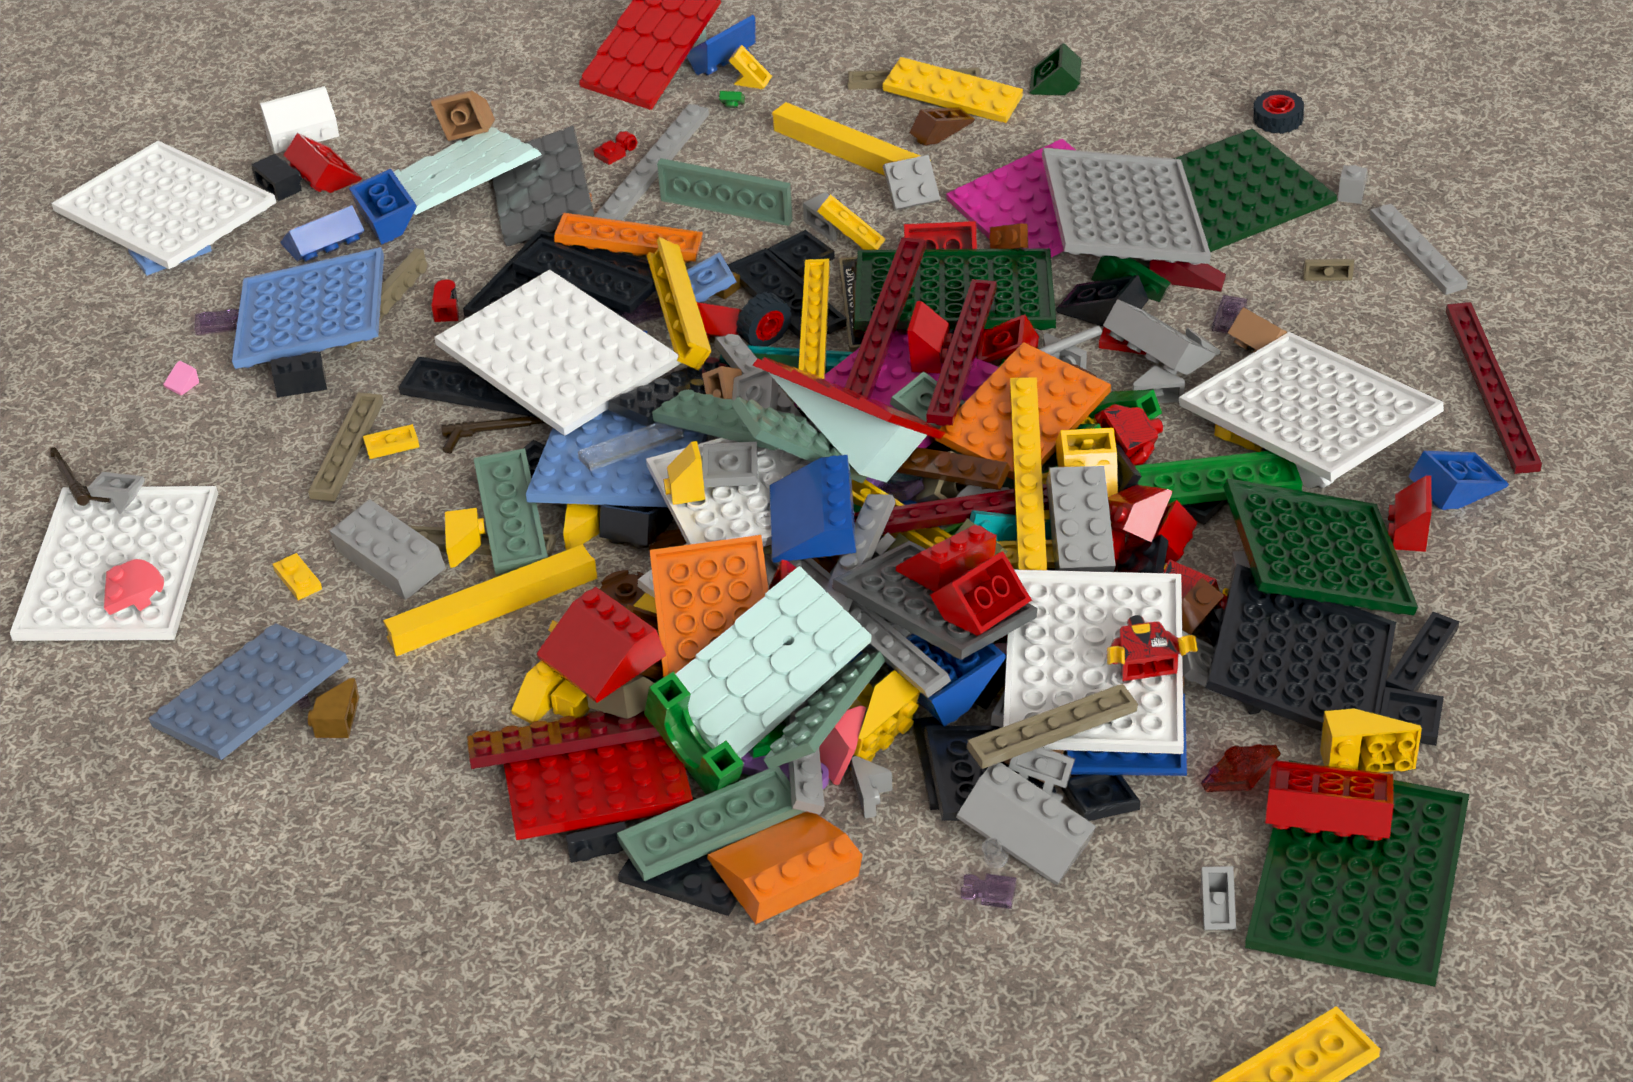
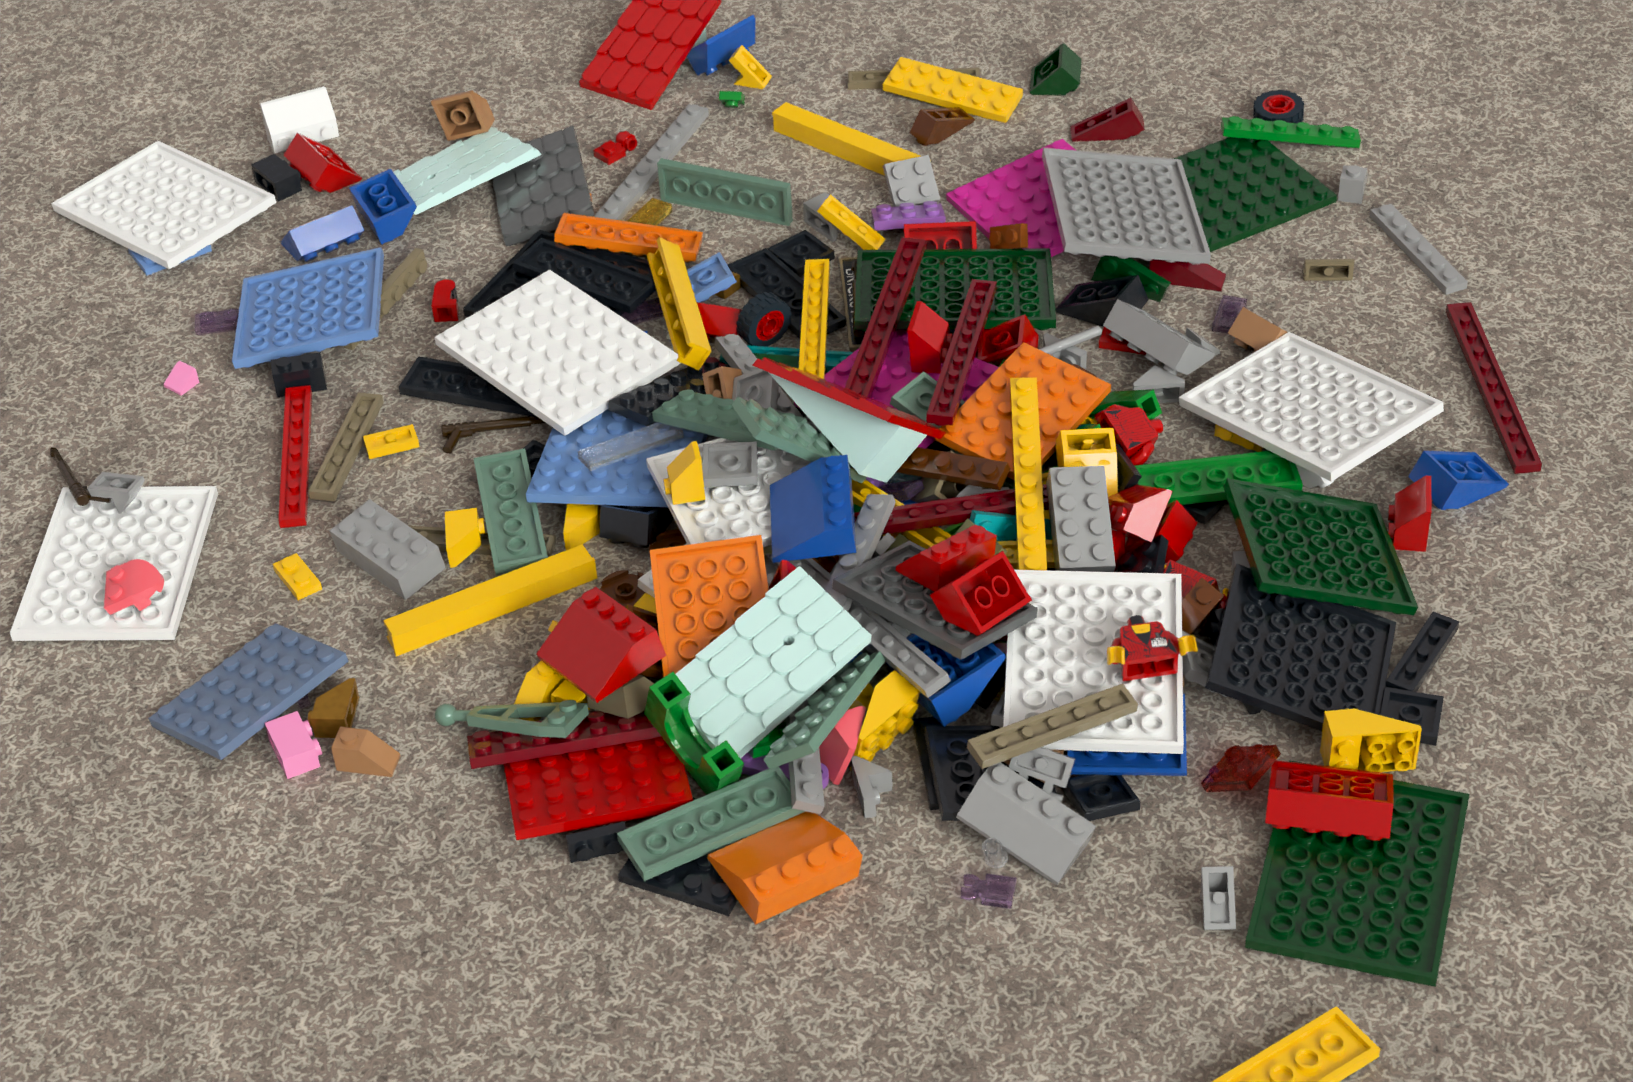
(293, 744): none -> bright pink brick
(295, 457): none -> red plate
(363, 753): none -> medium nougat slope
(559, 720): none -> sand green plate
(652, 212): none -> clear yellow plate
(889, 217): none -> medium lavender plate
(1110, 124): none -> dark red slope
(1290, 132): none -> green plate

